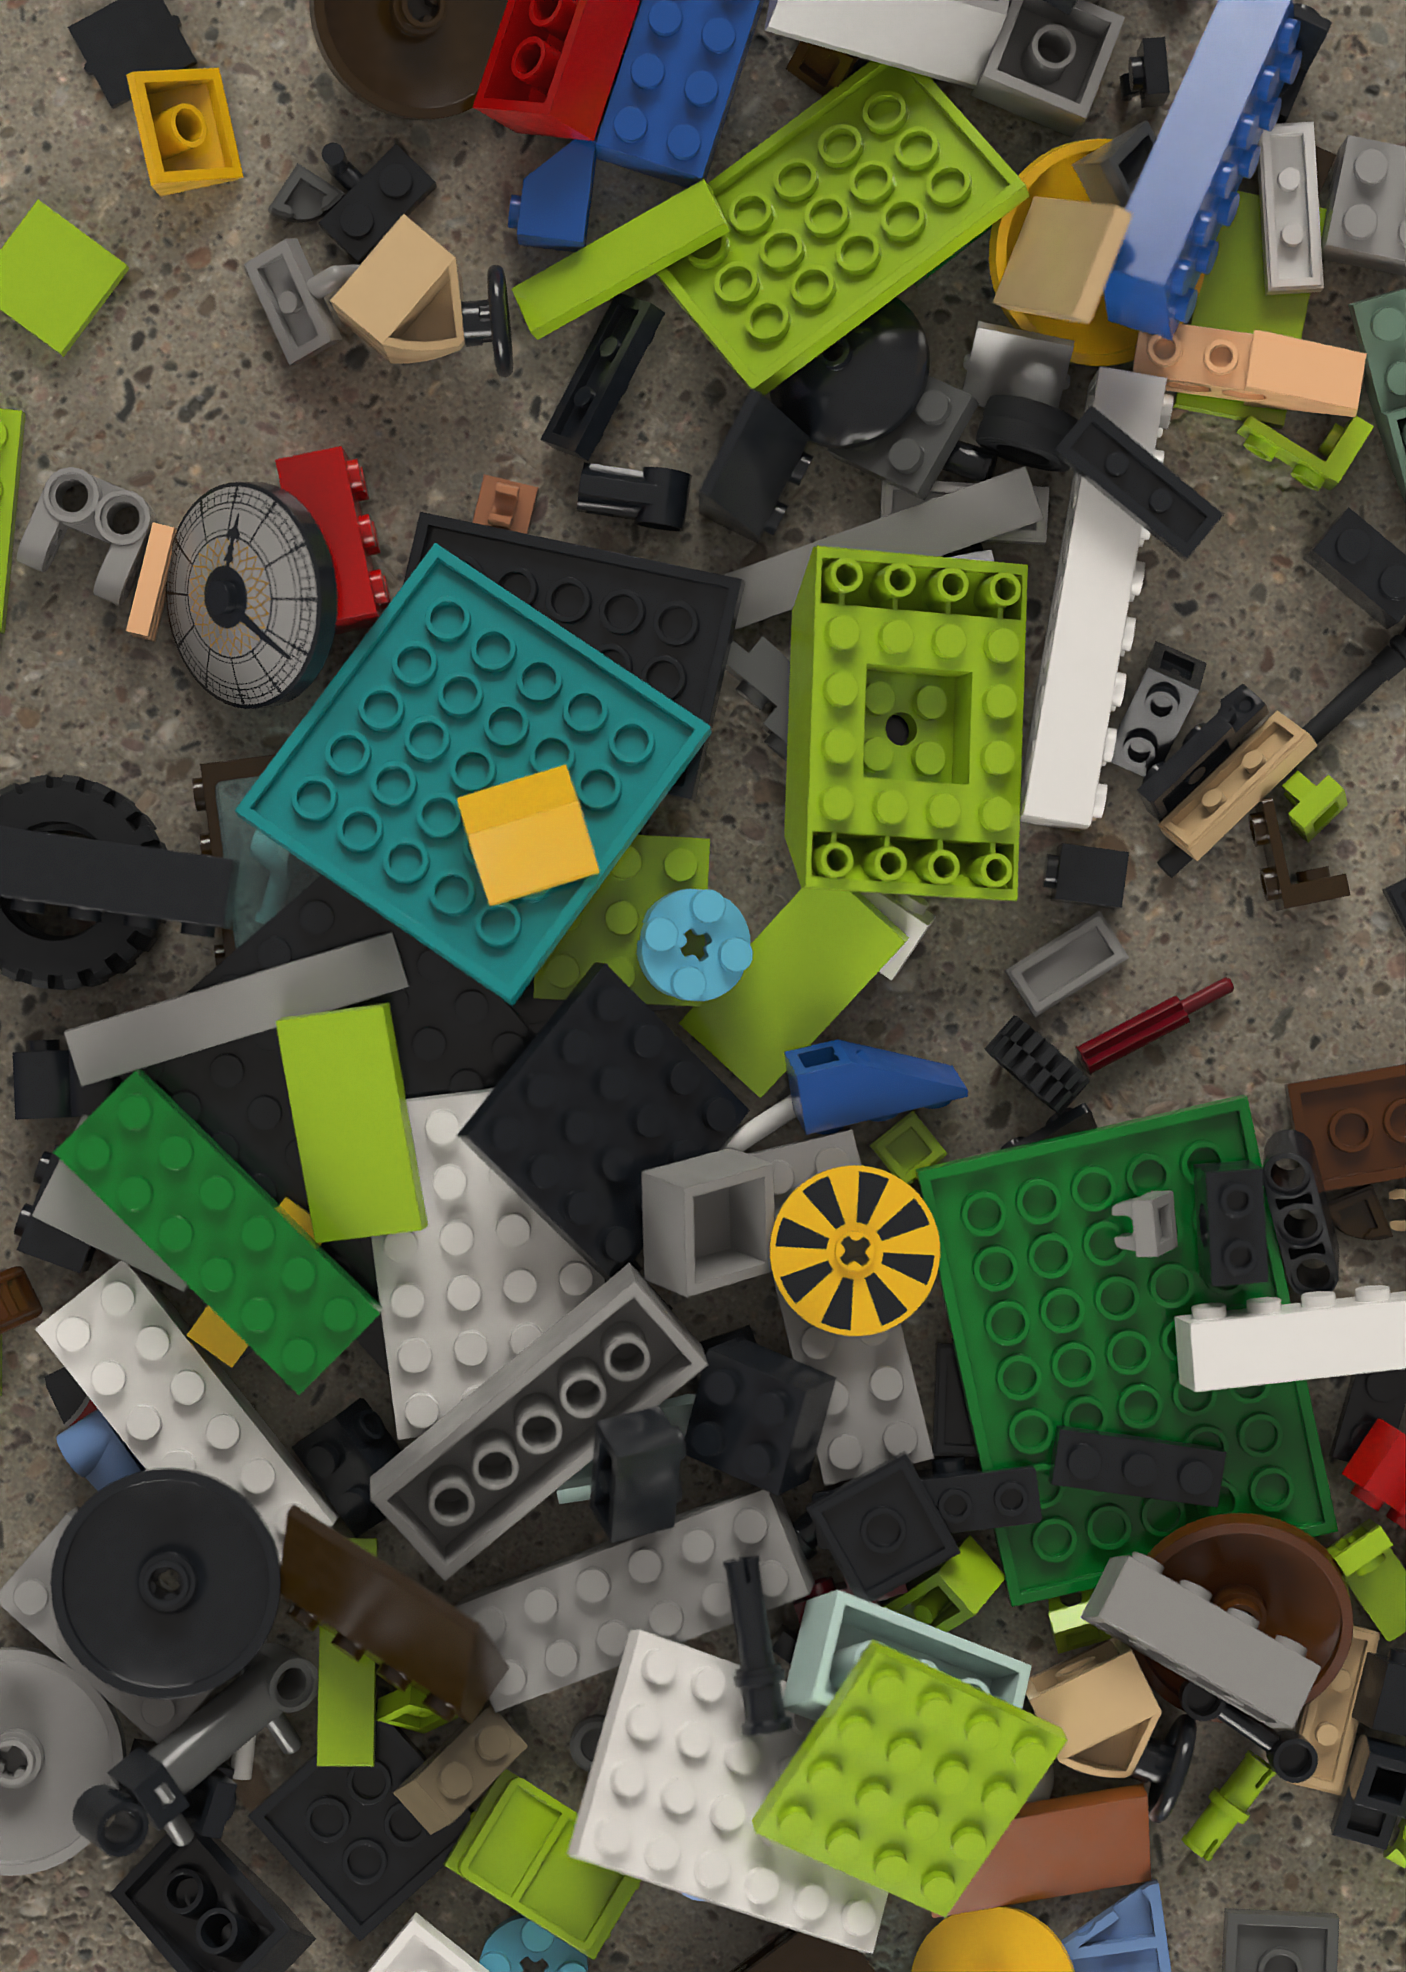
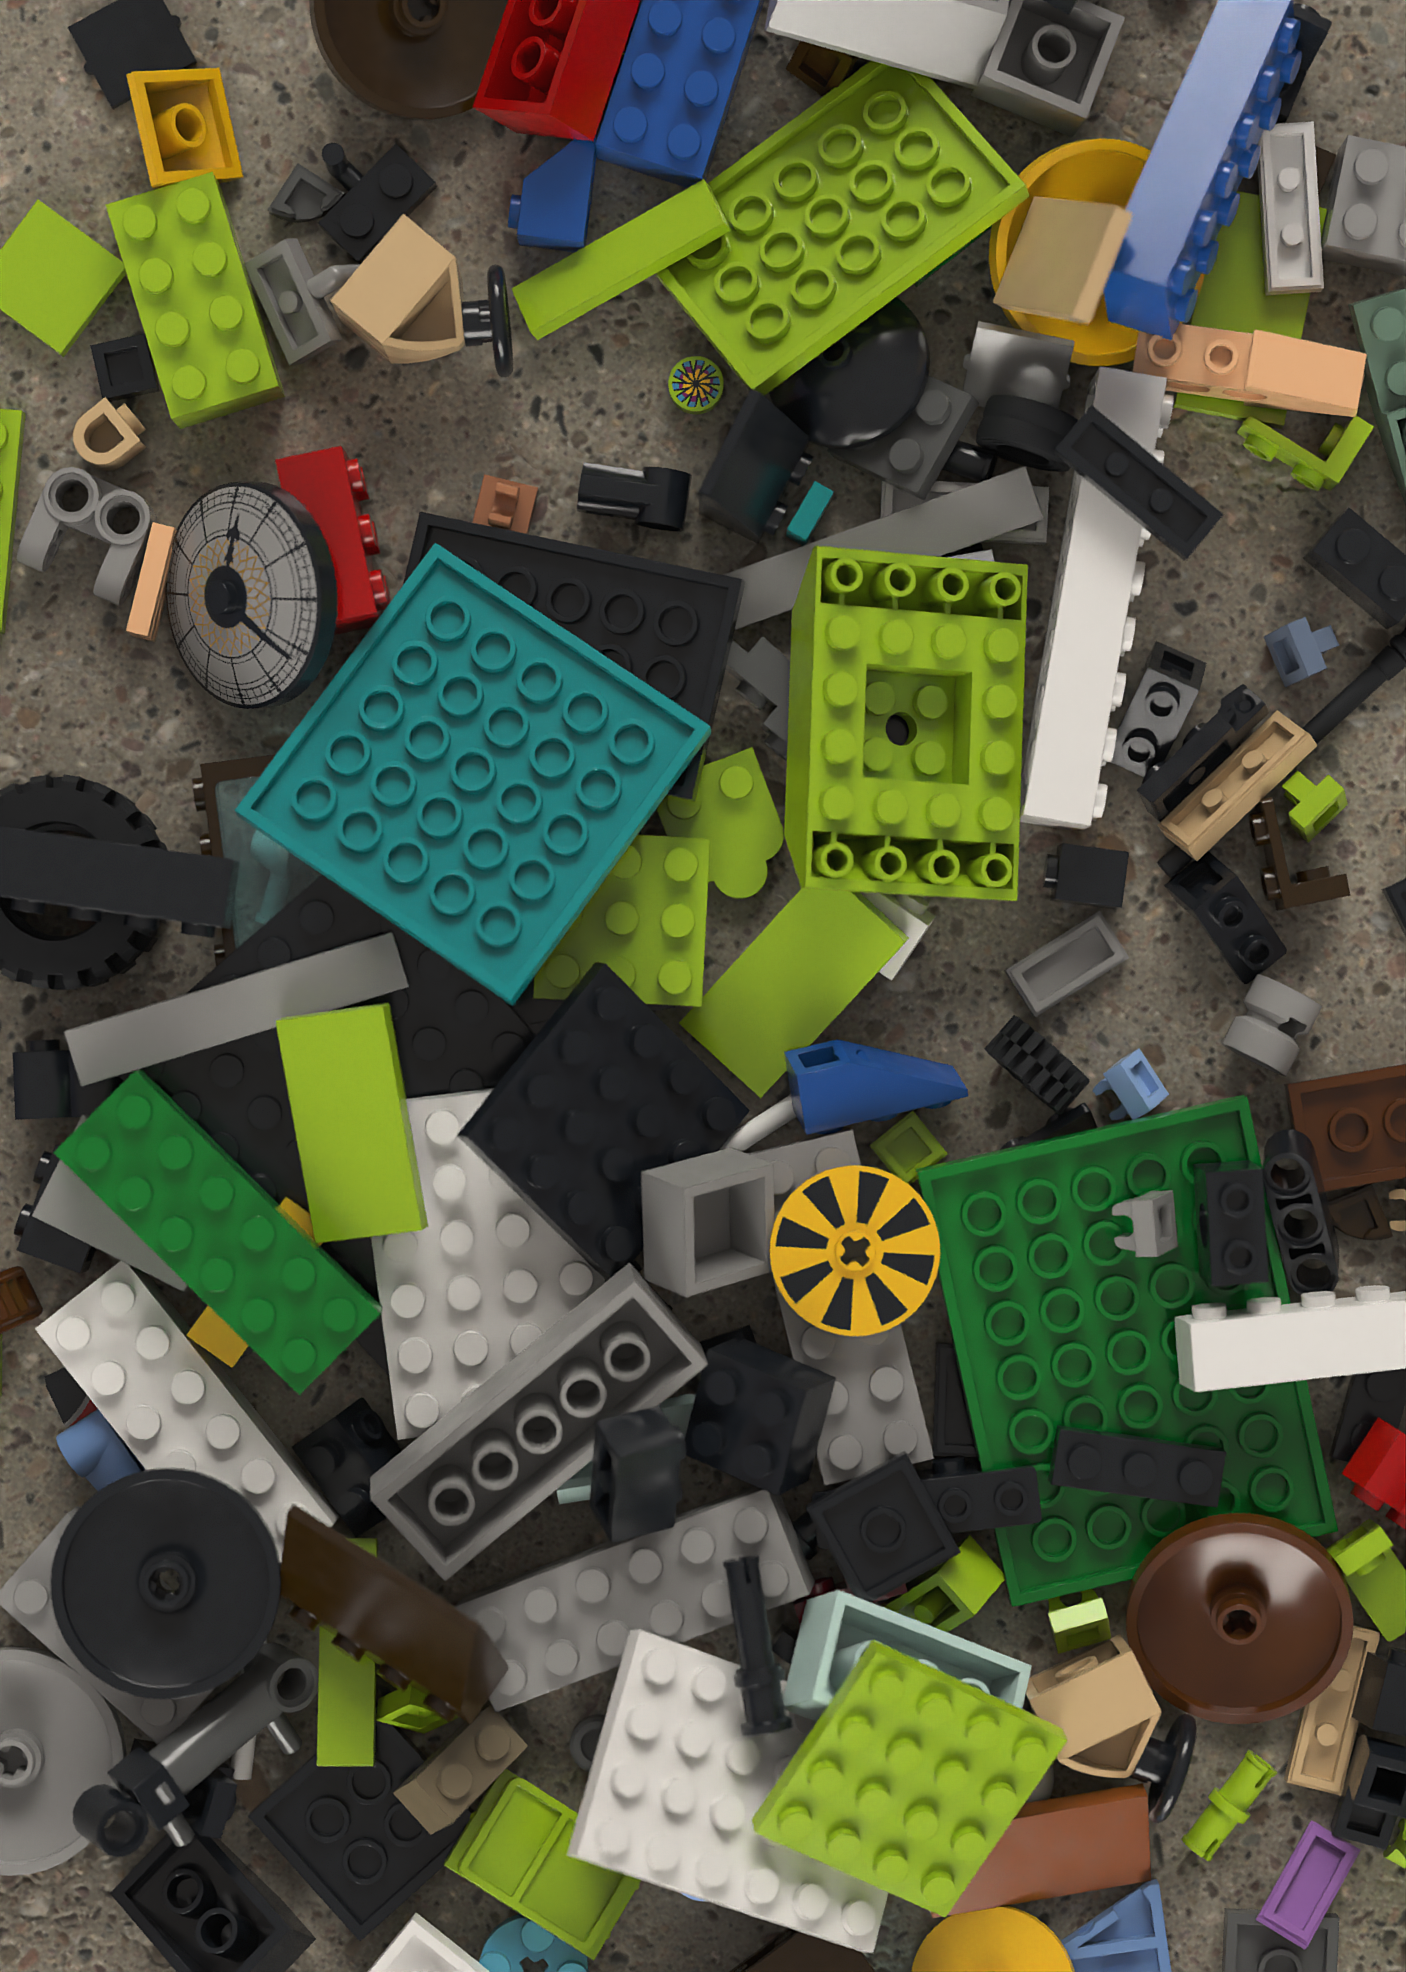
(108, 436): none -> tan plate
(125, 368): none -> black plate
(195, 300): none -> lime brick
(528, 835): yellow slope -> none
(602, 376): black plate -> none
(663, 935): medium azure plate -> none
(695, 385): none -> tile
(737, 816): none -> lime plate
(809, 513): none -> teal tile
(1115, 168): dark grey slope -> none
(1134, 1085): none -> light blue tile
(1147, 74): black plate -> none
(1147, 1027): dark red axle -> none
(1201, 1640): light grey brick -> none
(1228, 916): none -> black bracket
(1271, 1025): none -> light grey wheel
(1286, 1750): black bar -> none
(1299, 650): none -> sand blue tile
(1307, 1884): none -> medium lavender tile

